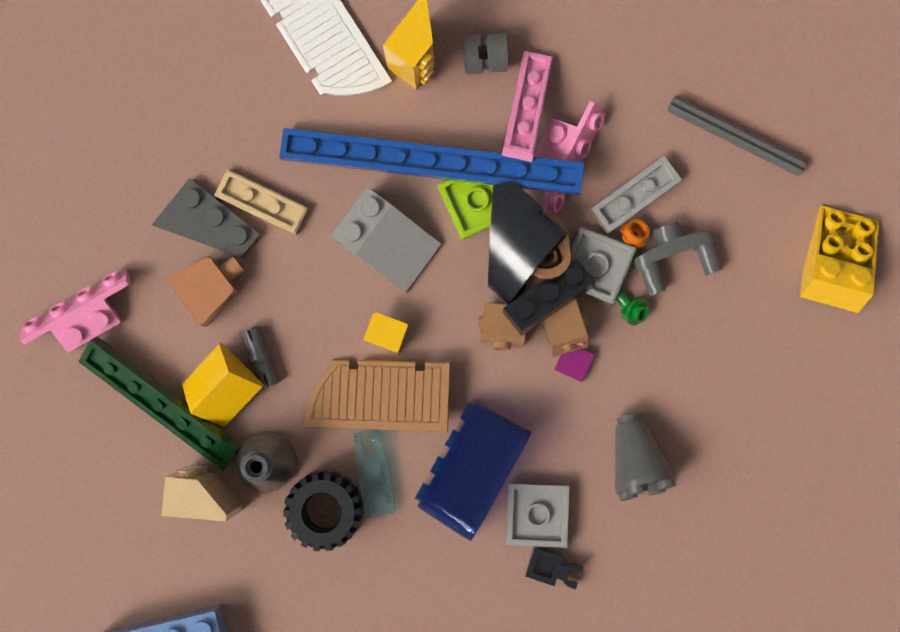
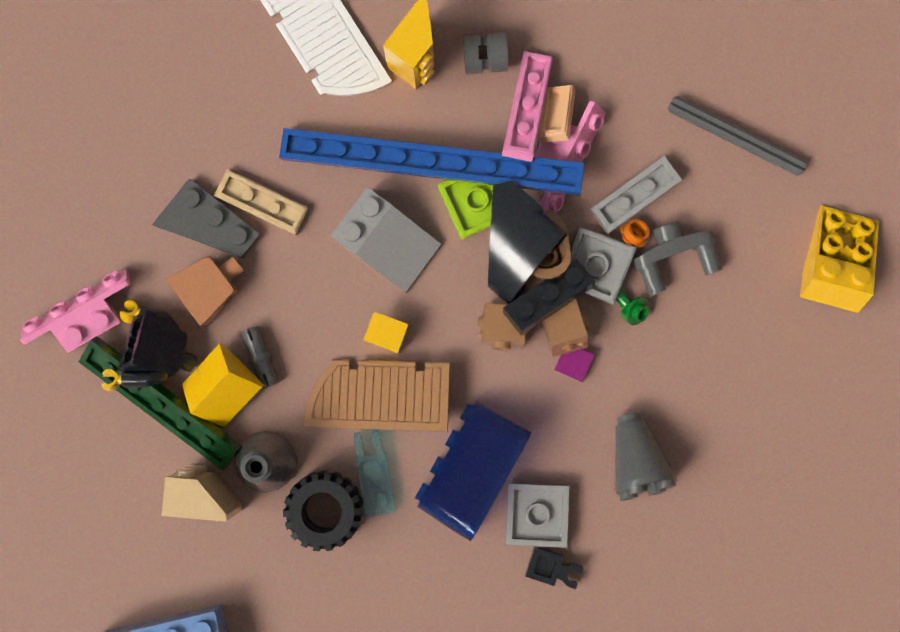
(151, 350): none -> black torso
(557, 114): none -> light nougat tile

